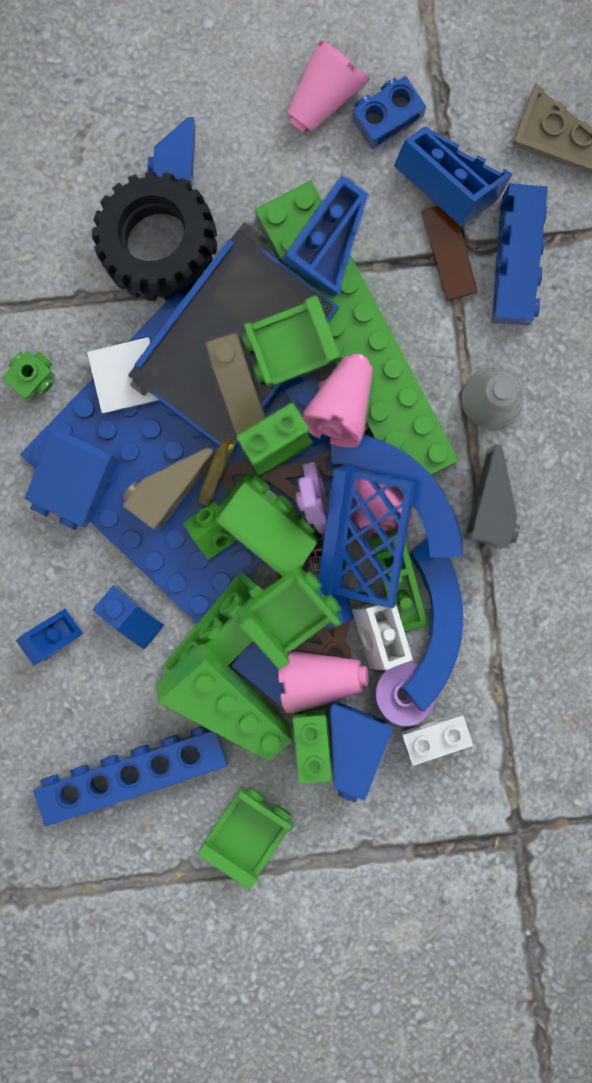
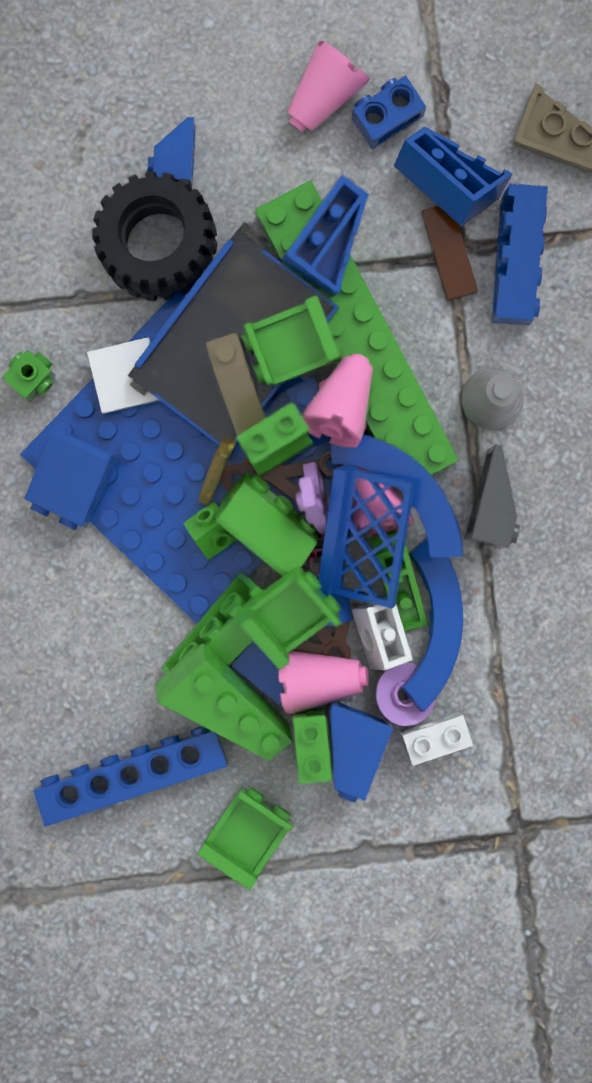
(49, 637): blue slope -> none
(128, 616): blue slope -> none
(163, 492): dark tan slope -> none

